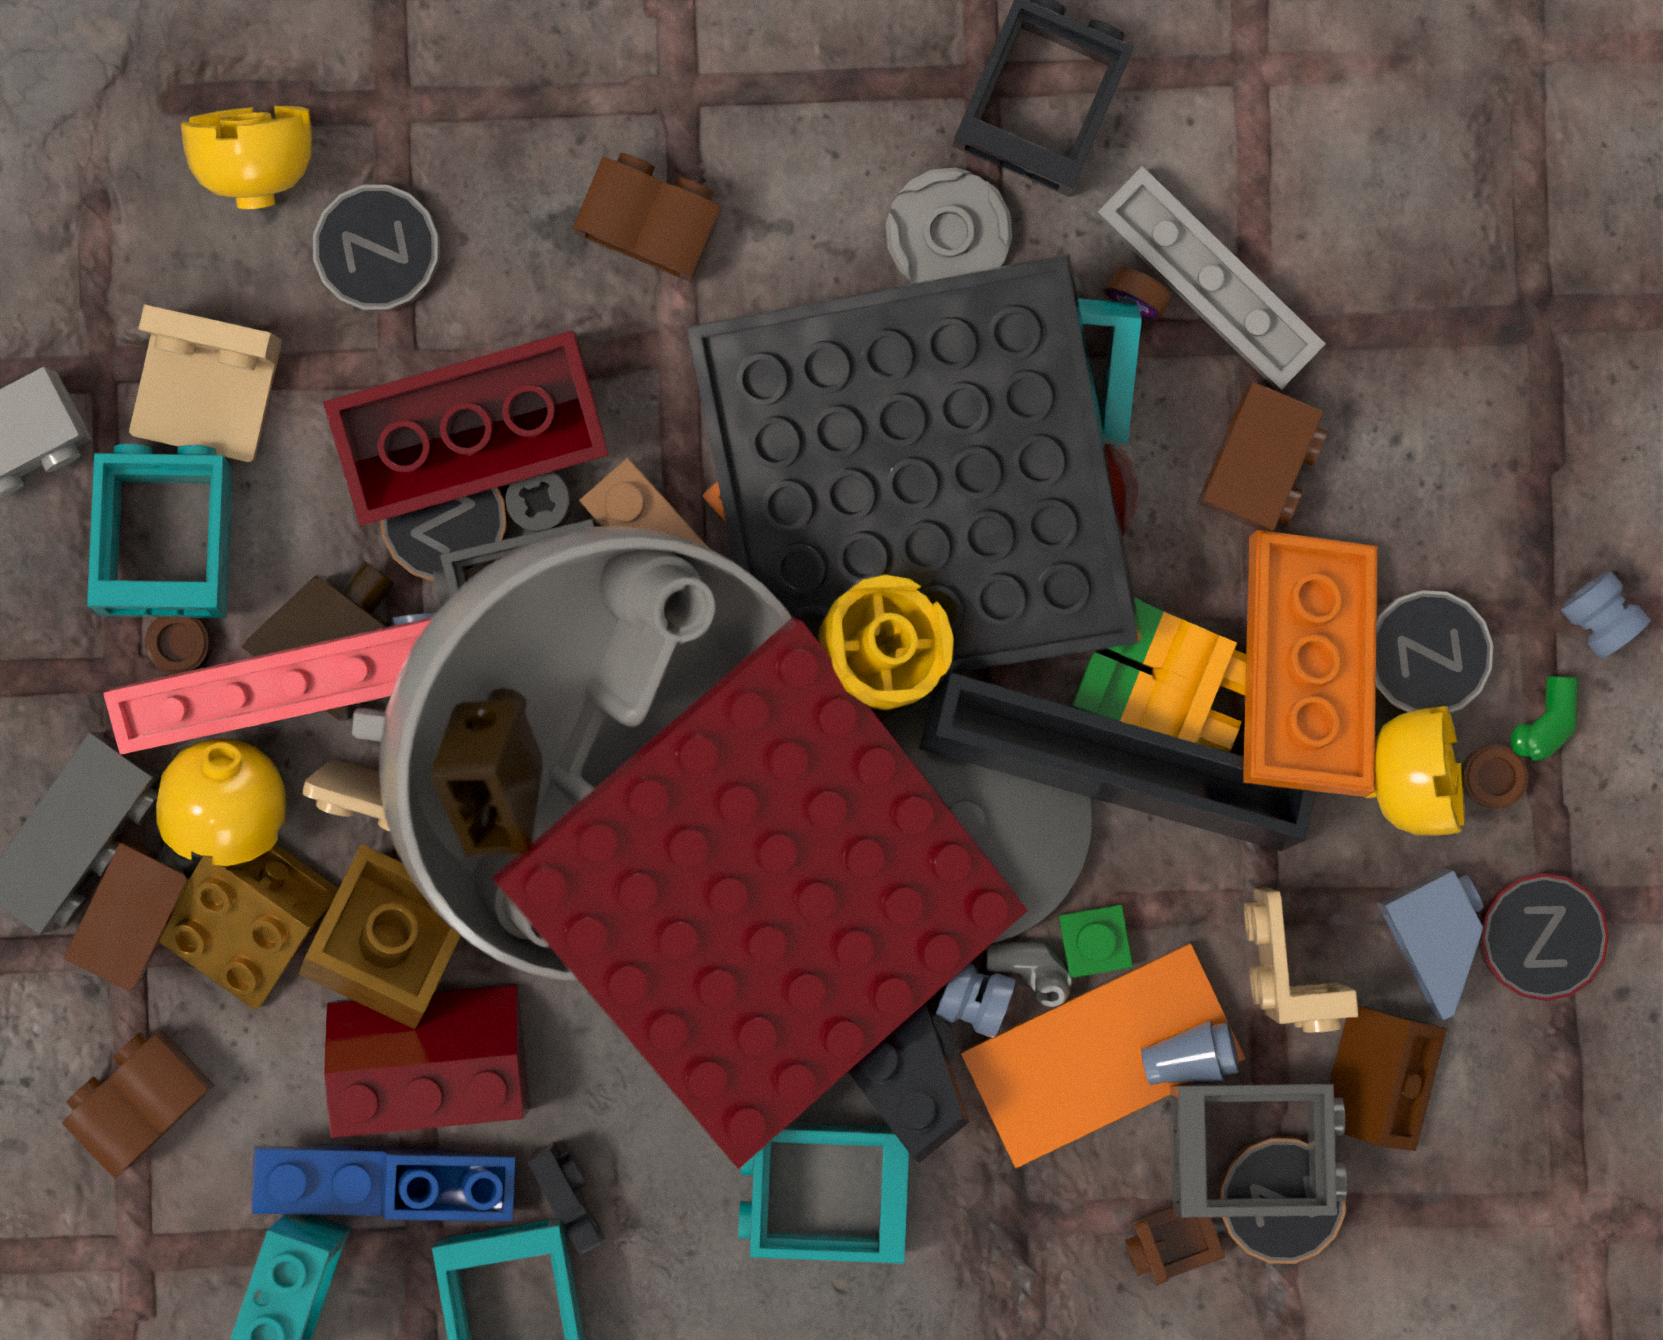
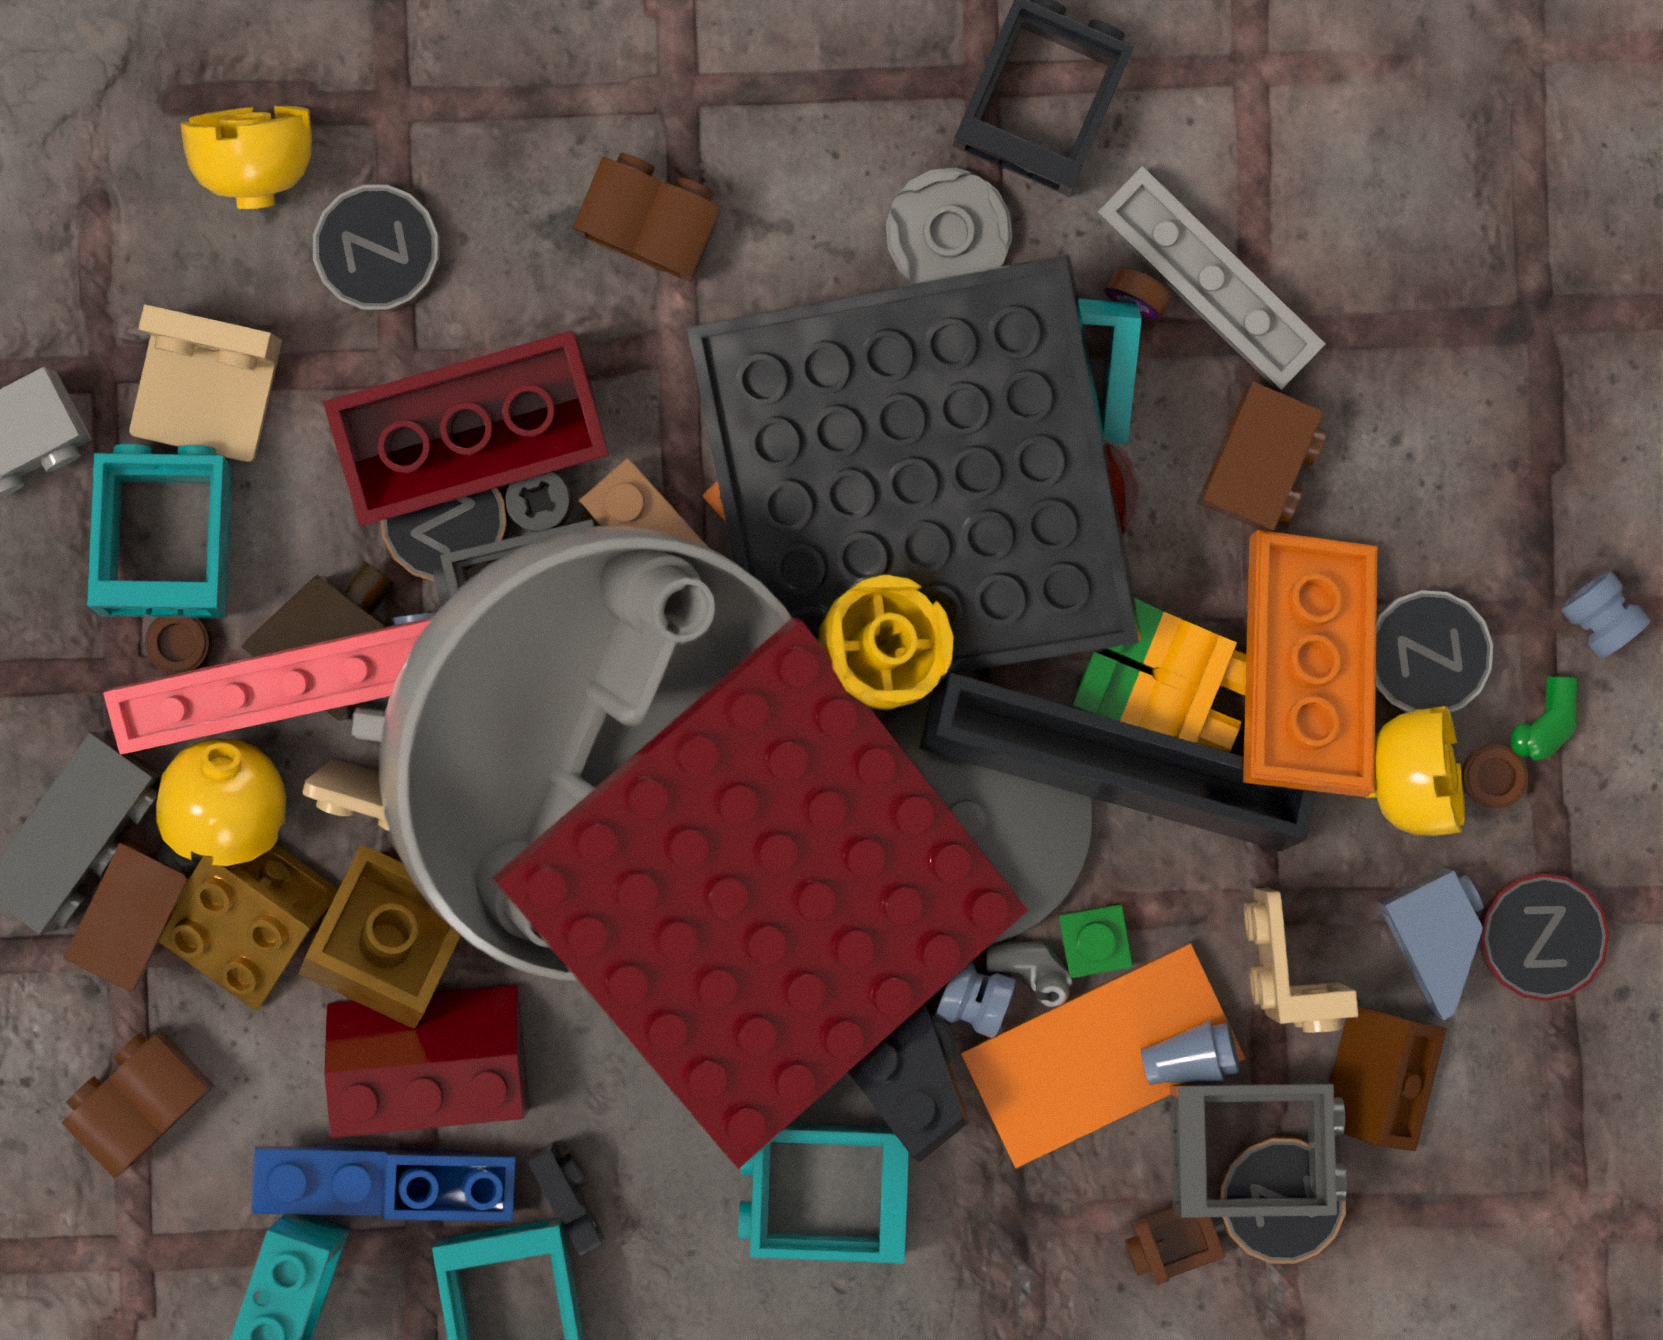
(490, 774): dark brown torso -> none

